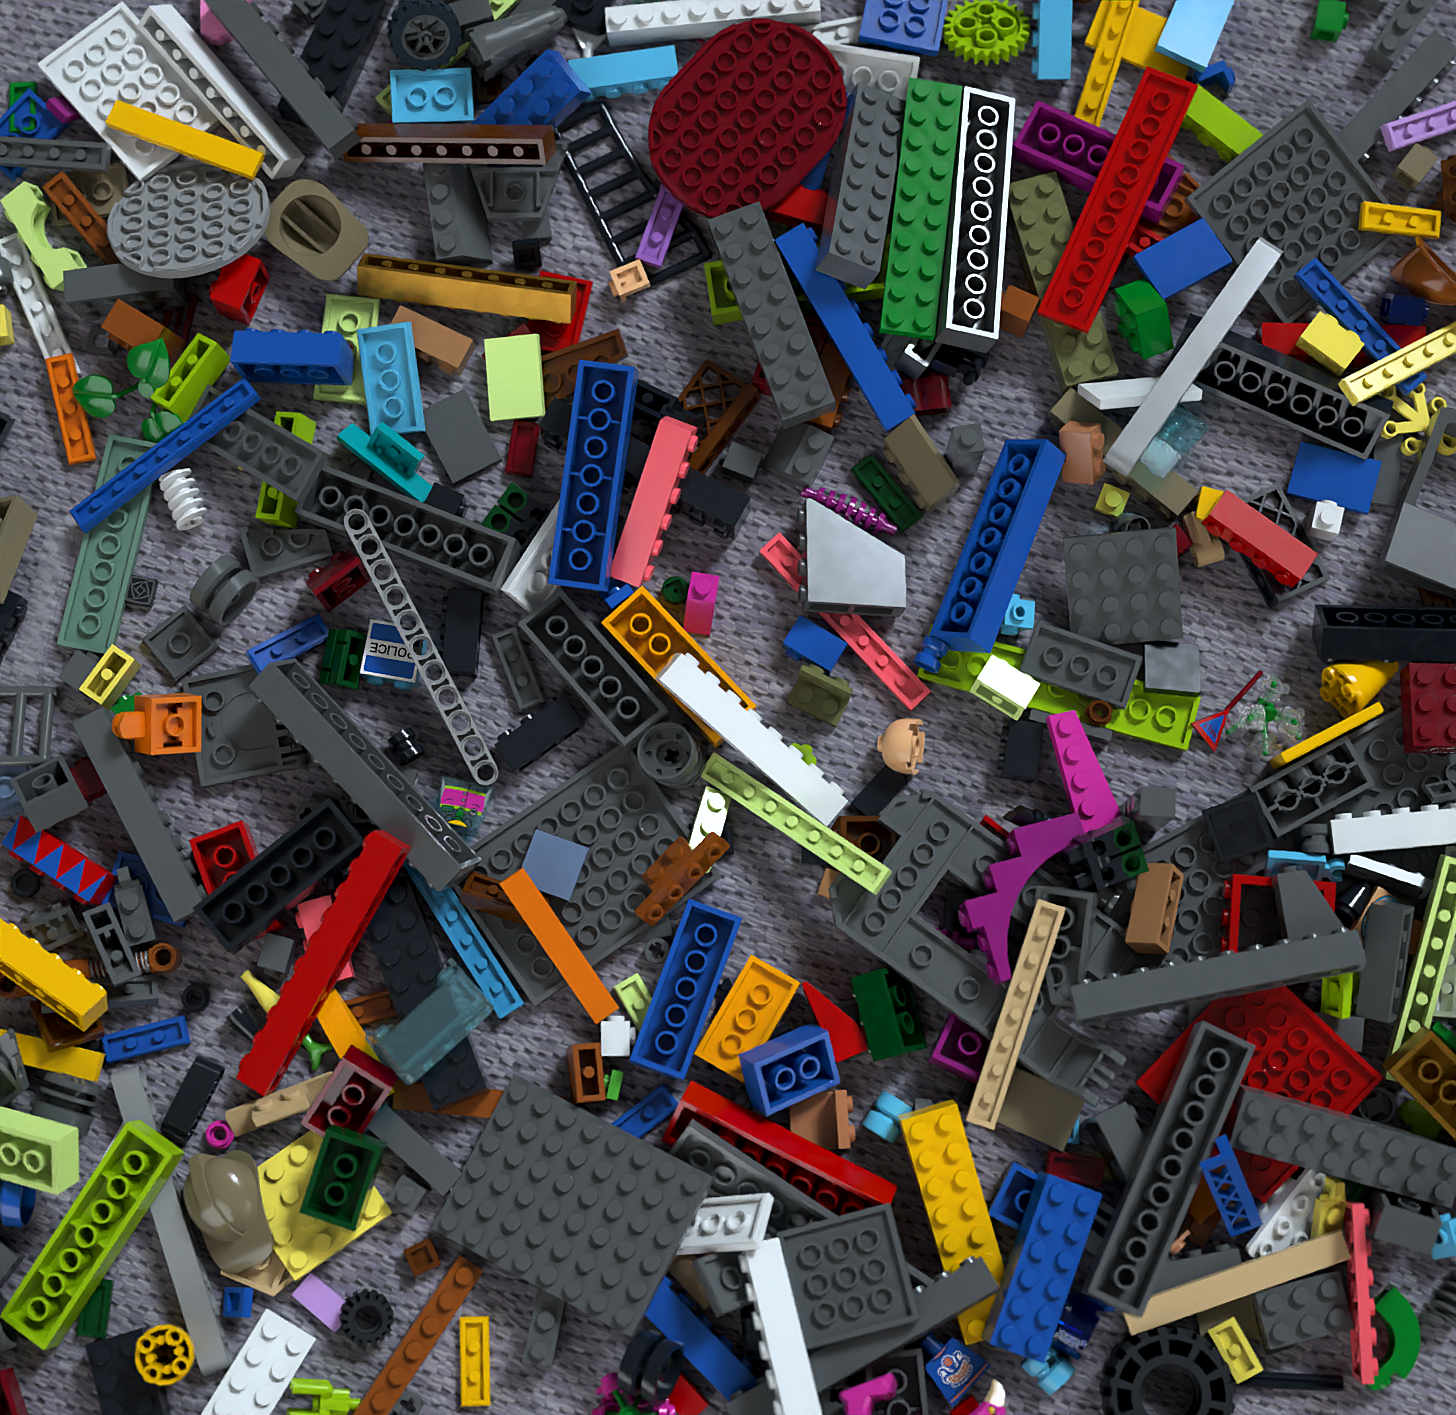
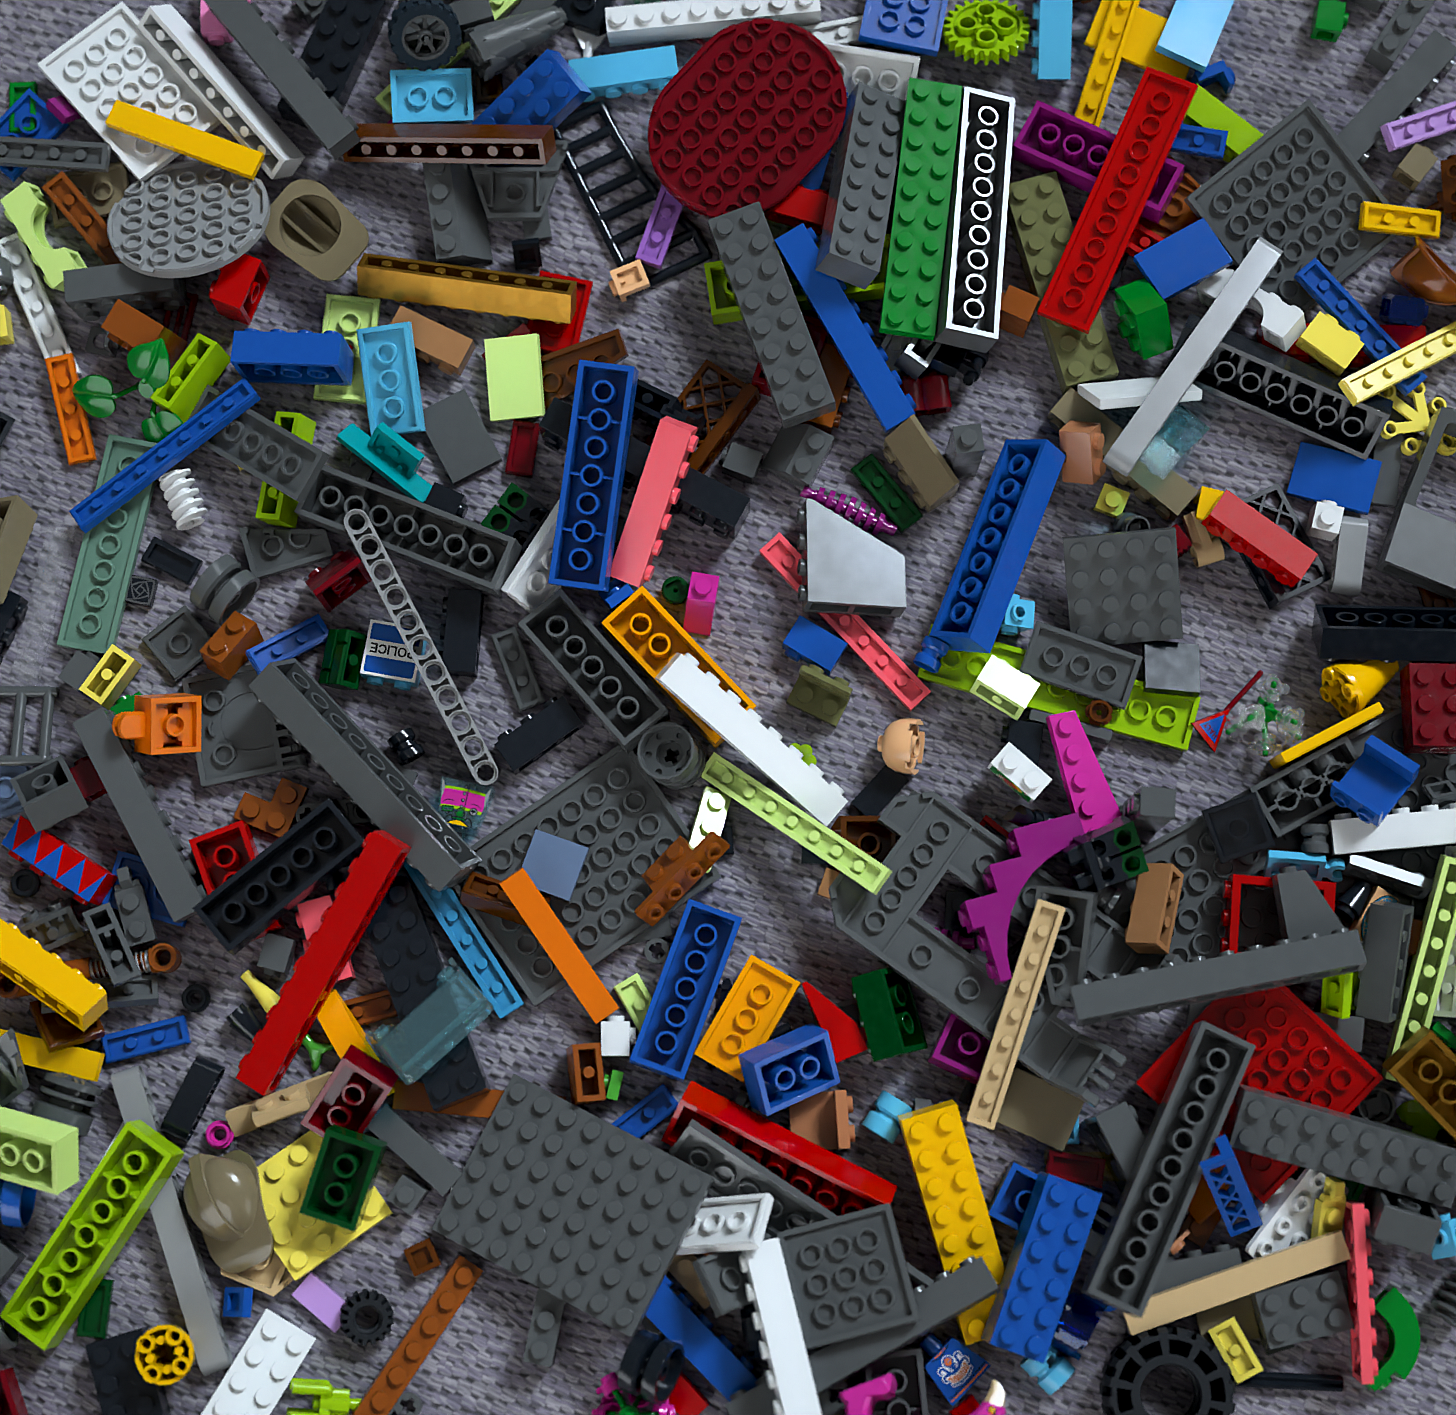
(172, 561): none -> black tile
(227, 647): none -> dark orange brick
(273, 816): none -> dark orange plate
(475, 1361): yellow tile -> none
(1019, 773): none -> white brick
(1200, 141): none -> blue tile
(1280, 322): none -> white arch
(1349, 557): none -> light grey beam
(1375, 782): none -> blue panel

